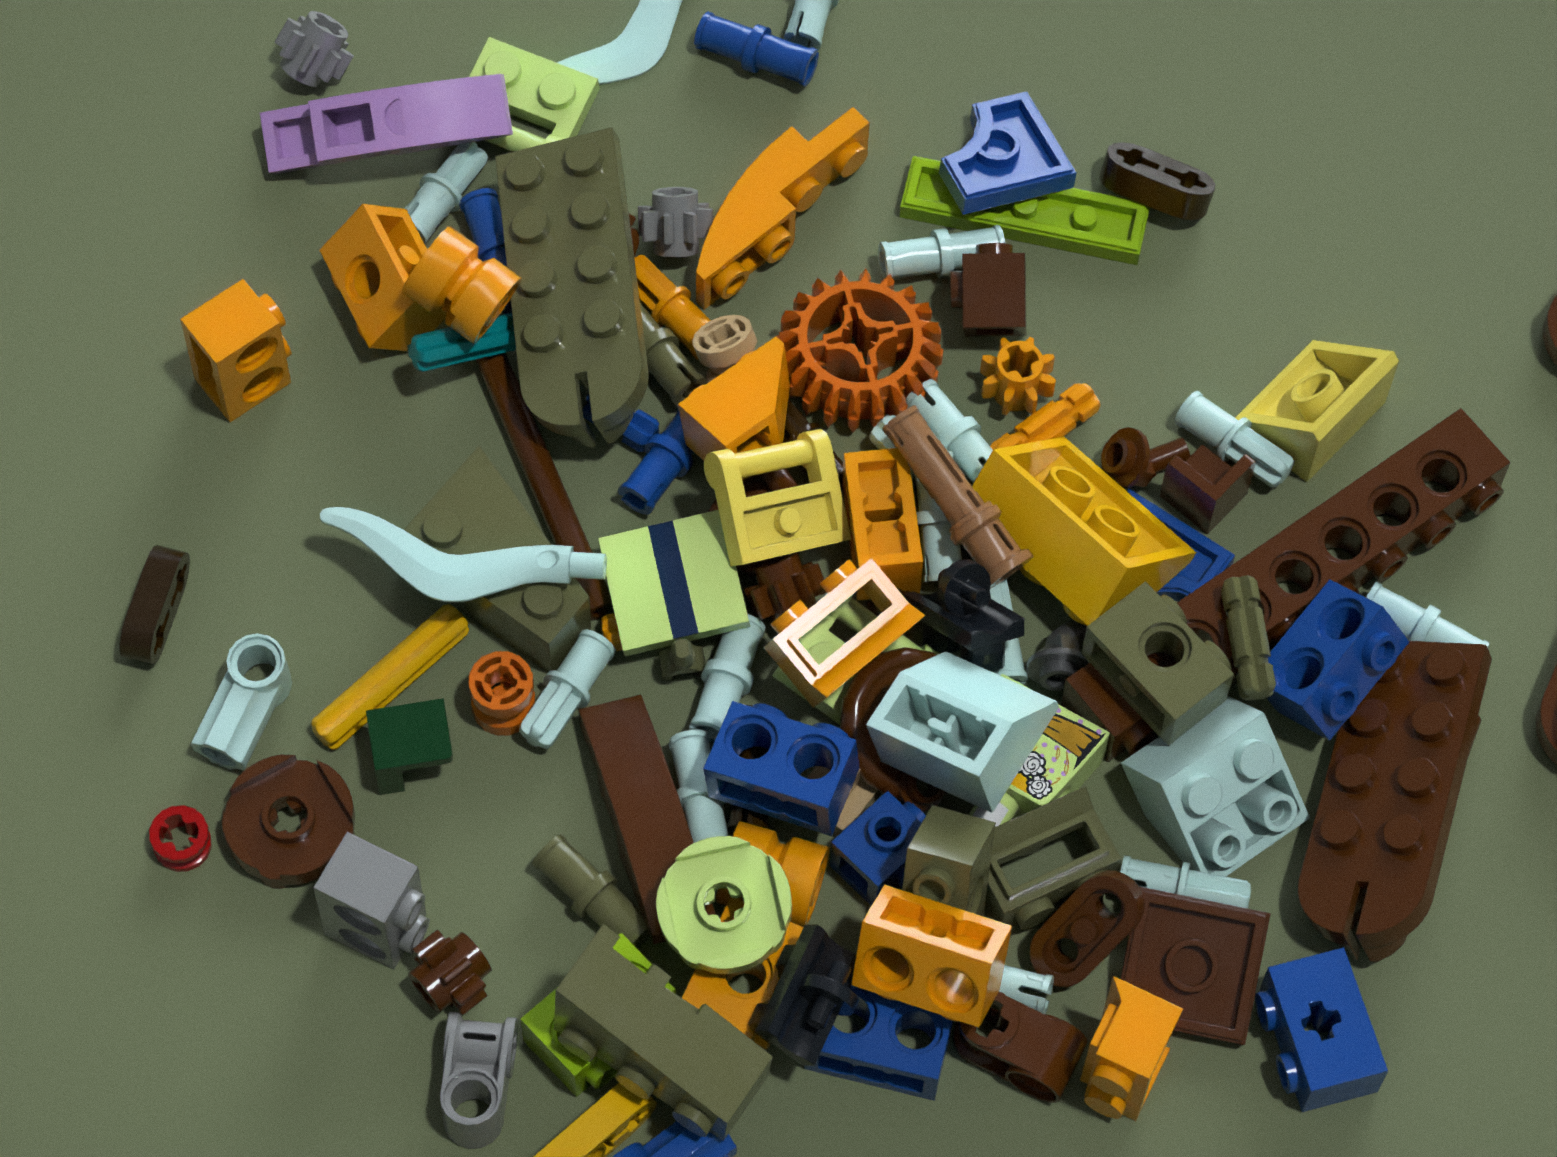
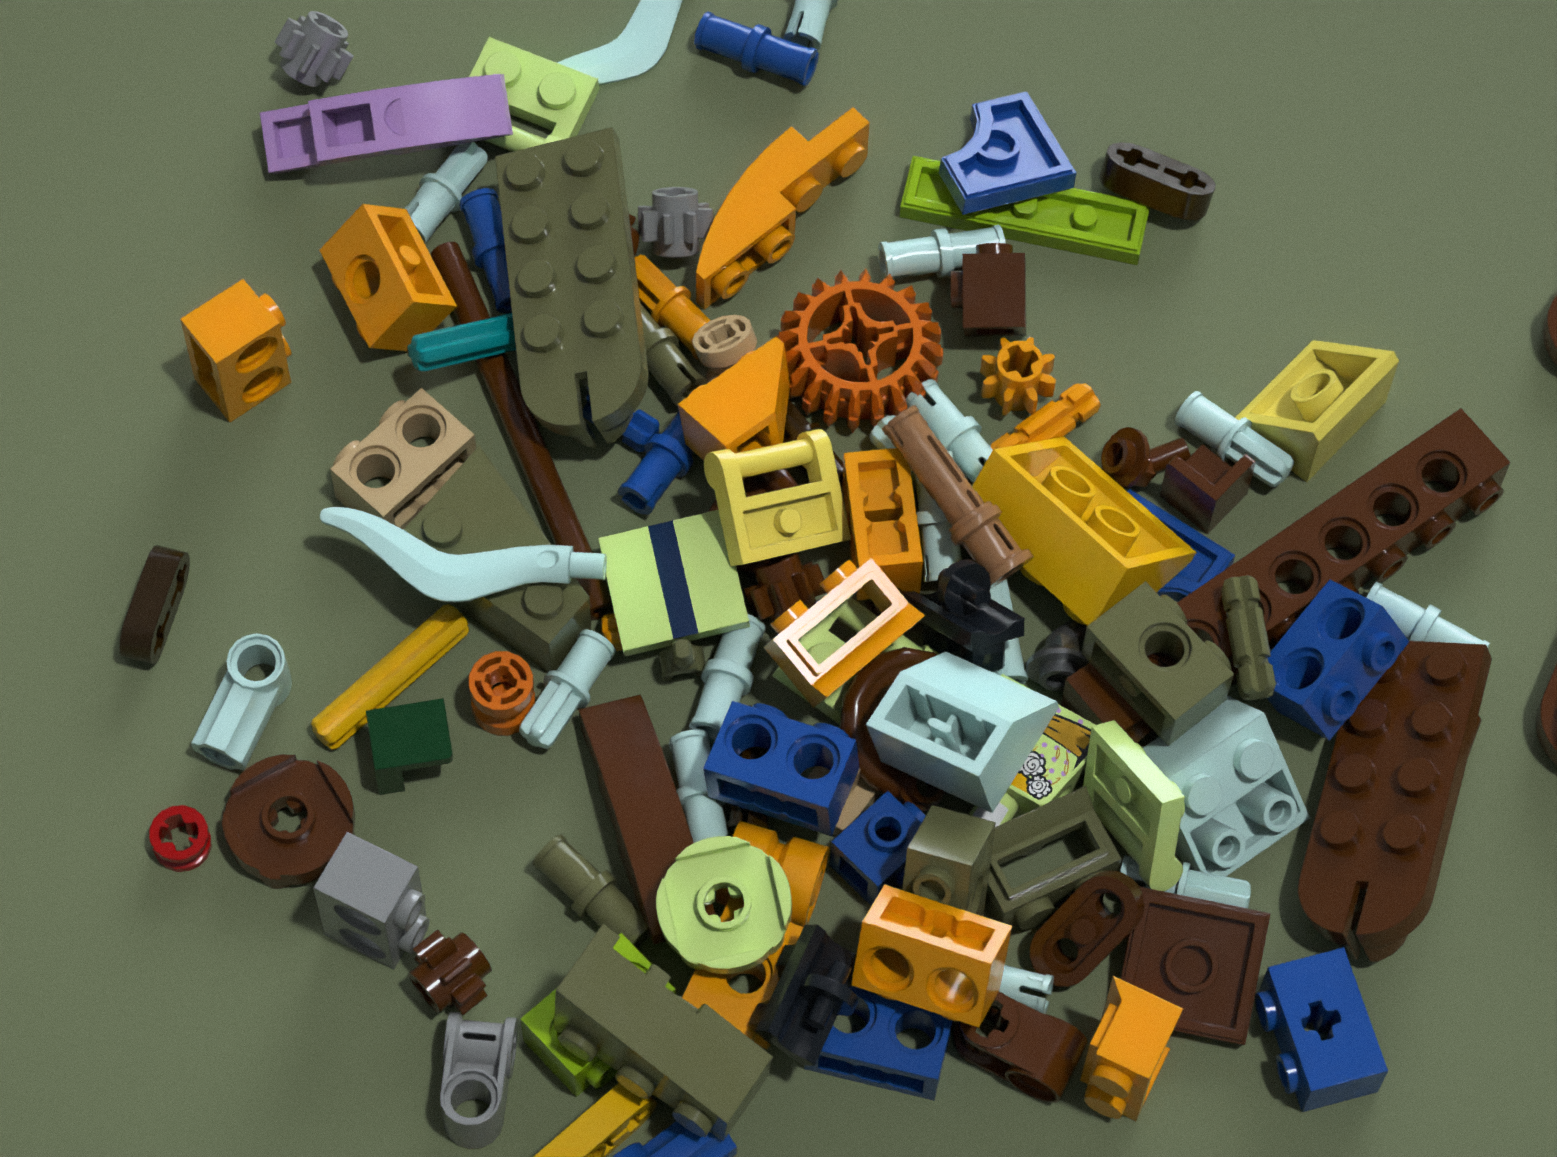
(413, 471): none -> tan brick
(461, 284): light orange wheel -> none
(1135, 803): none -> yellowish green plate

